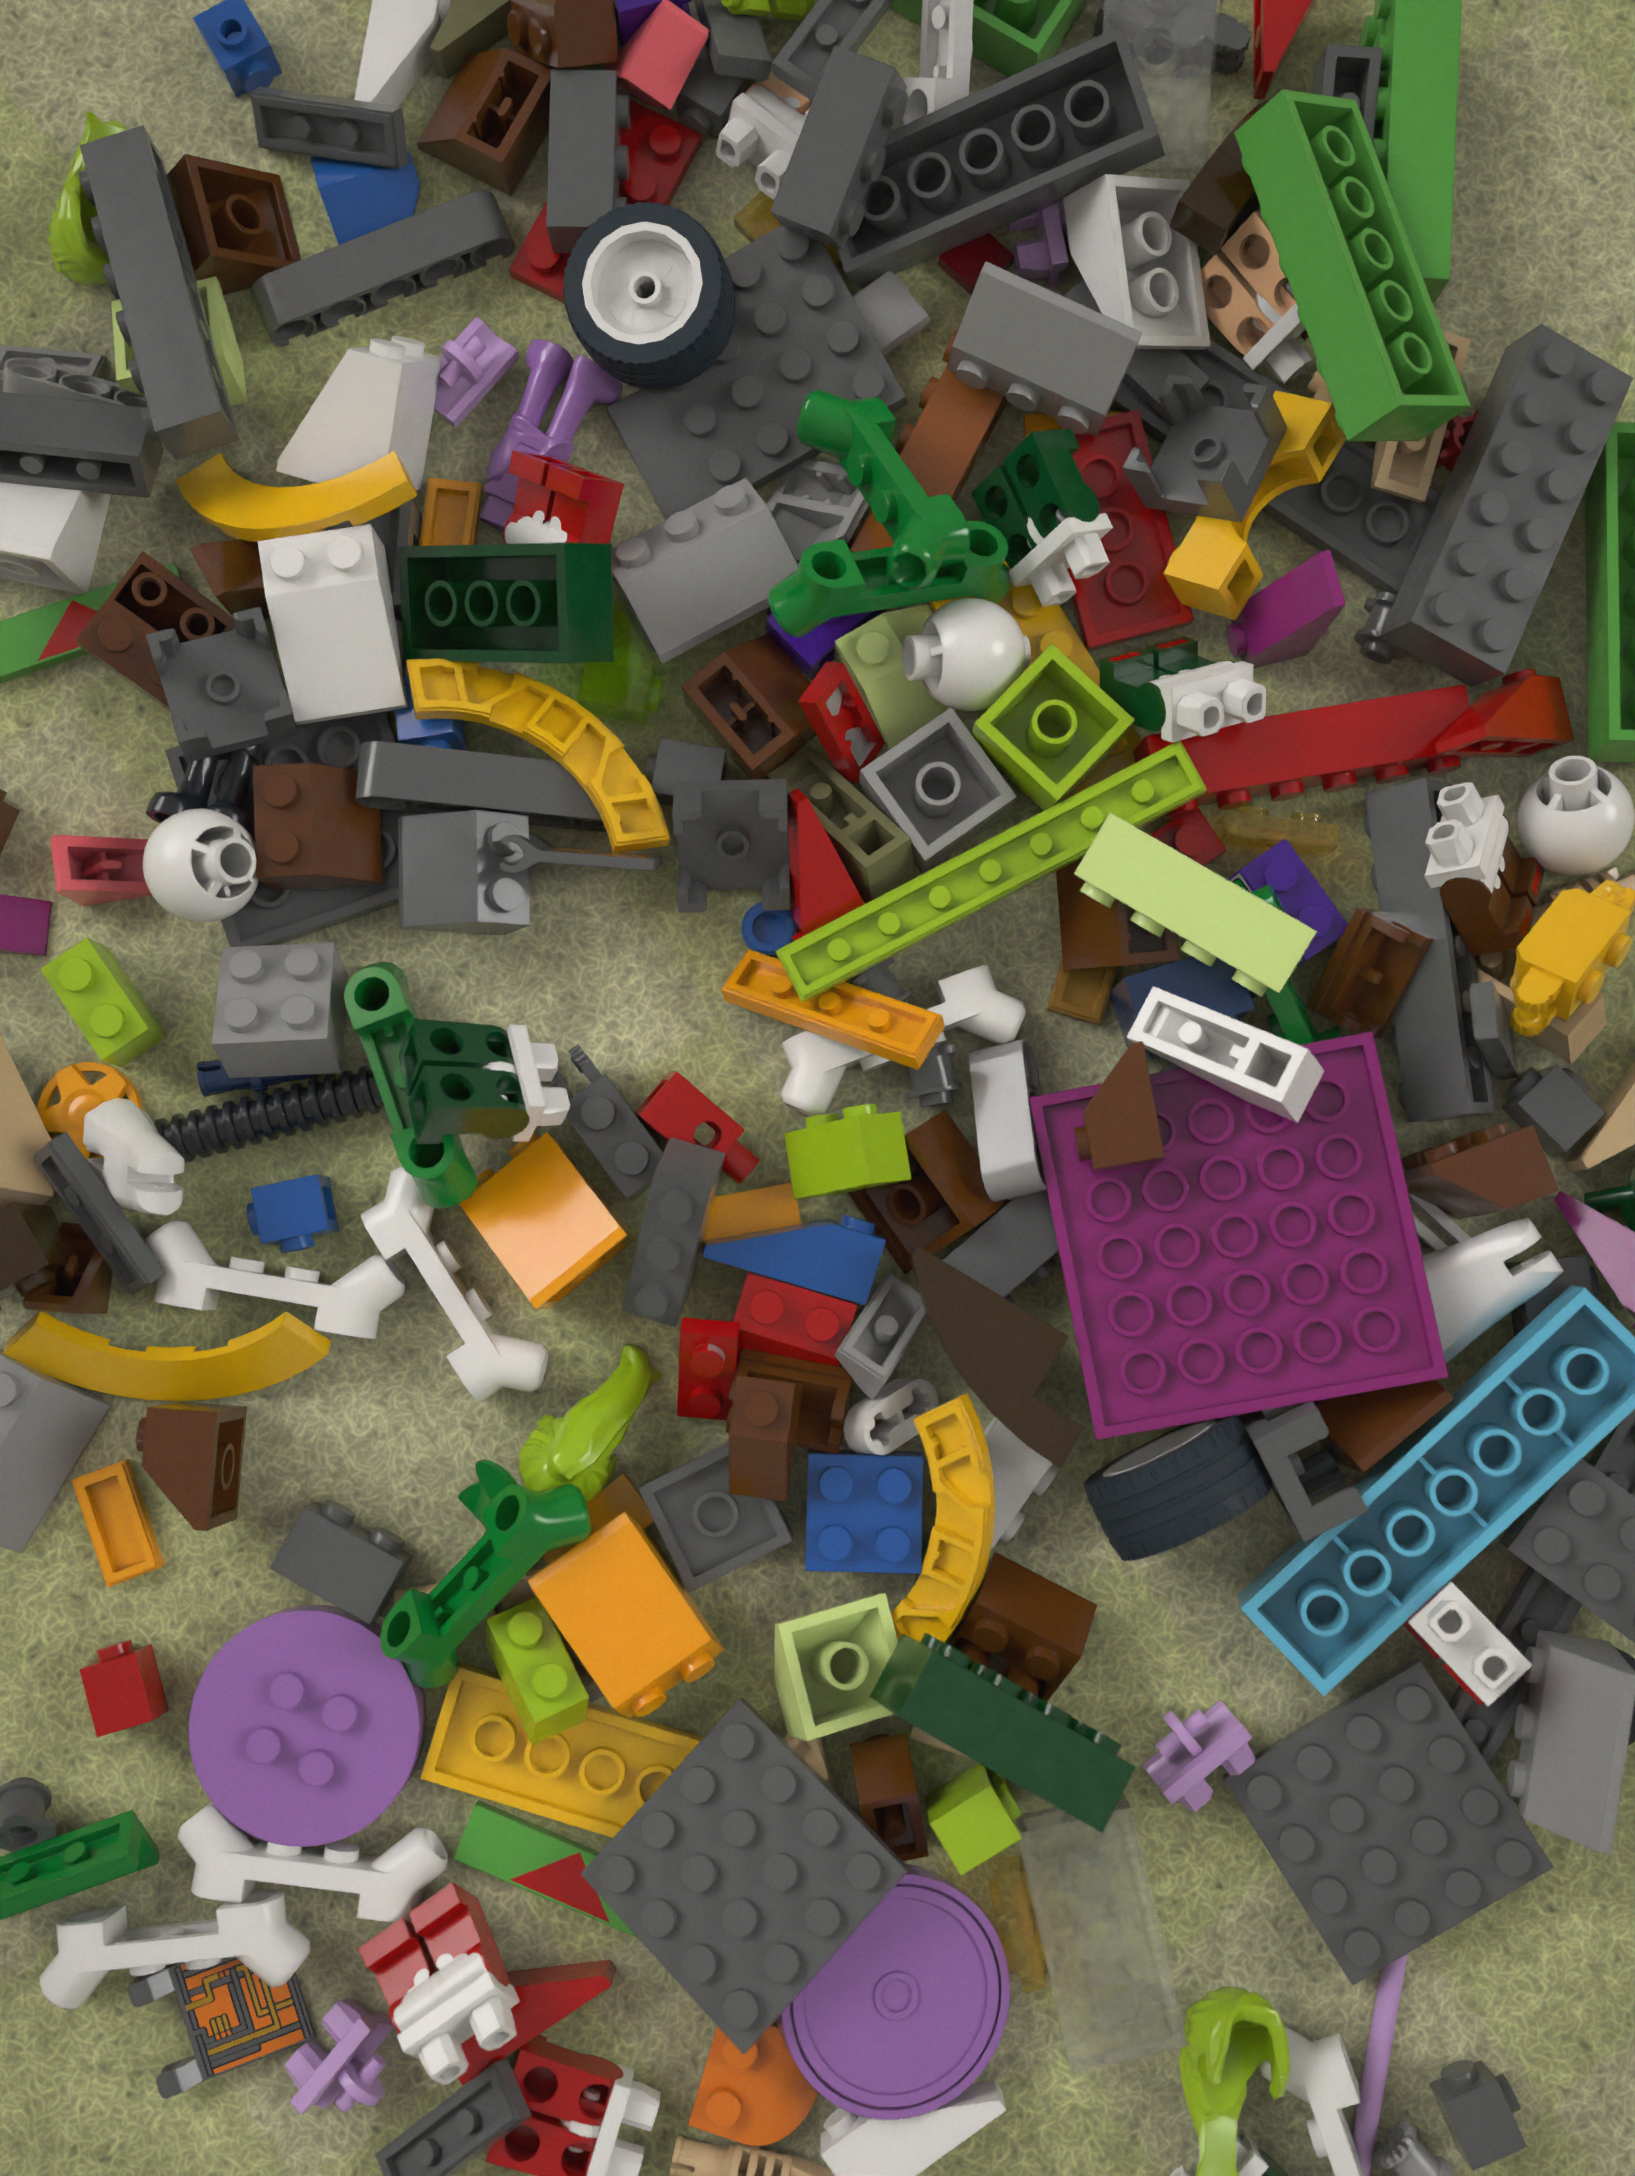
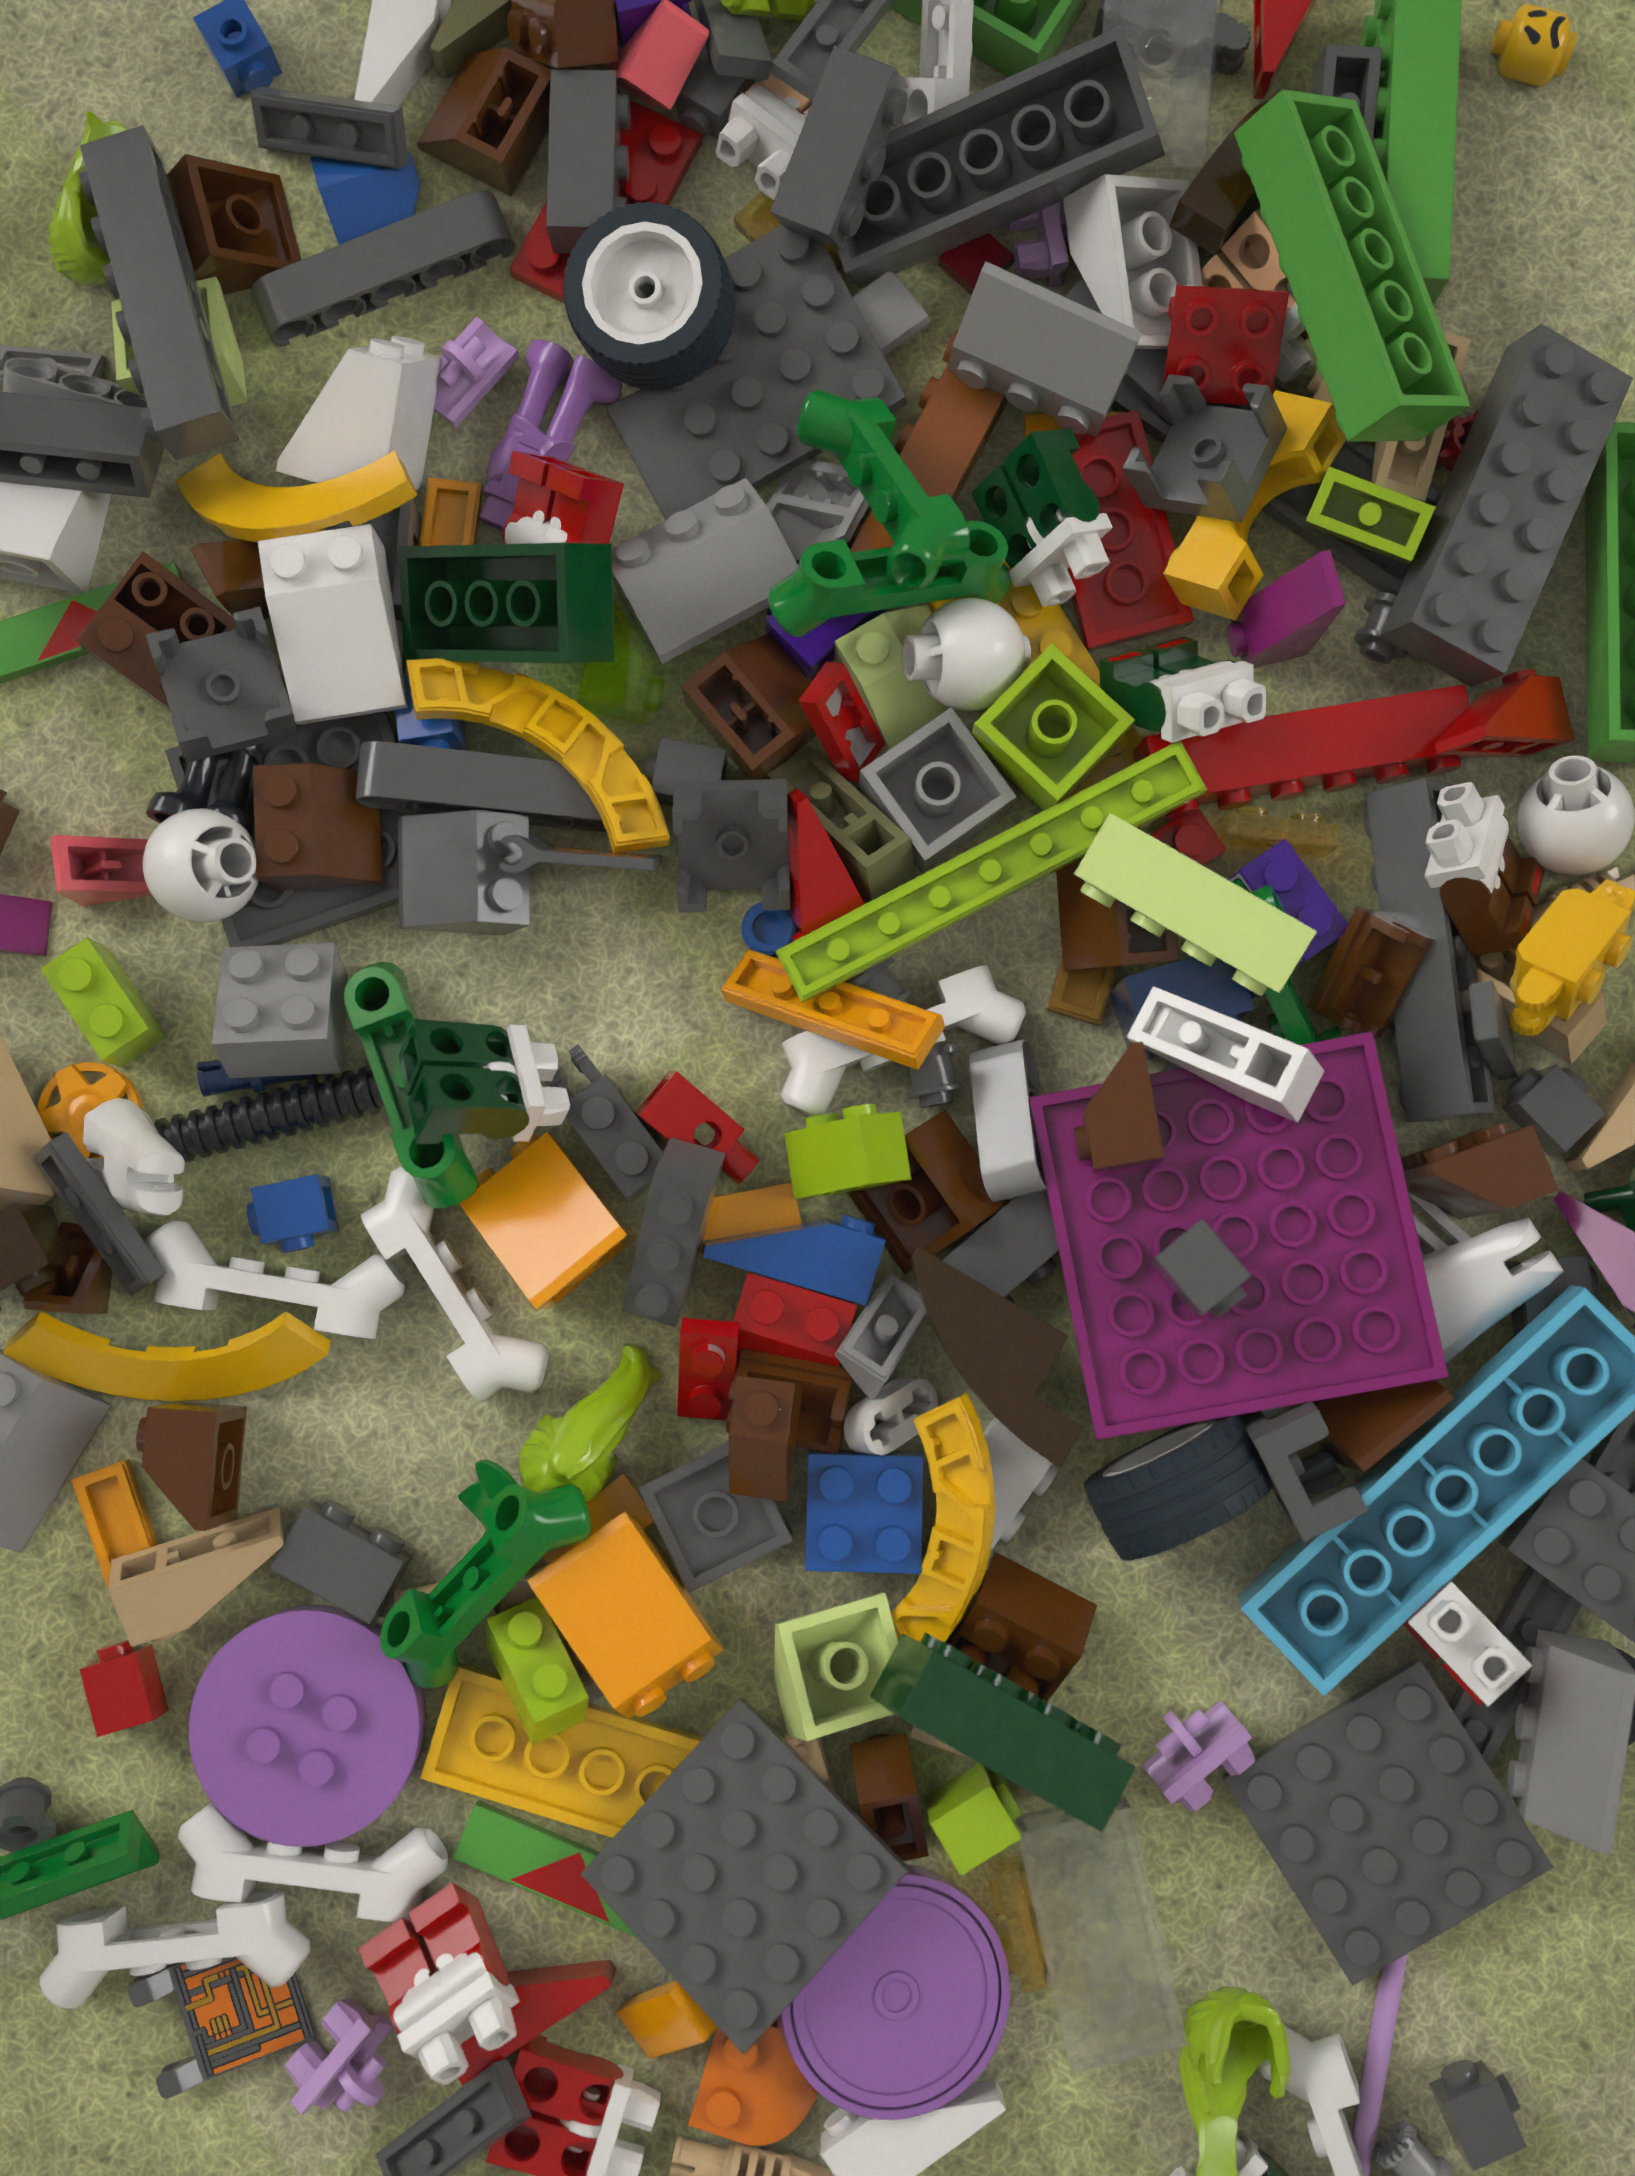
(182, 1579): none -> tan slope
(665, 2020): none -> light orange tile
(1202, 1271): none -> dark grey brick
(1225, 339): none -> red hinge
(1369, 515): none -> lime brick
(1533, 45): none -> yellow head

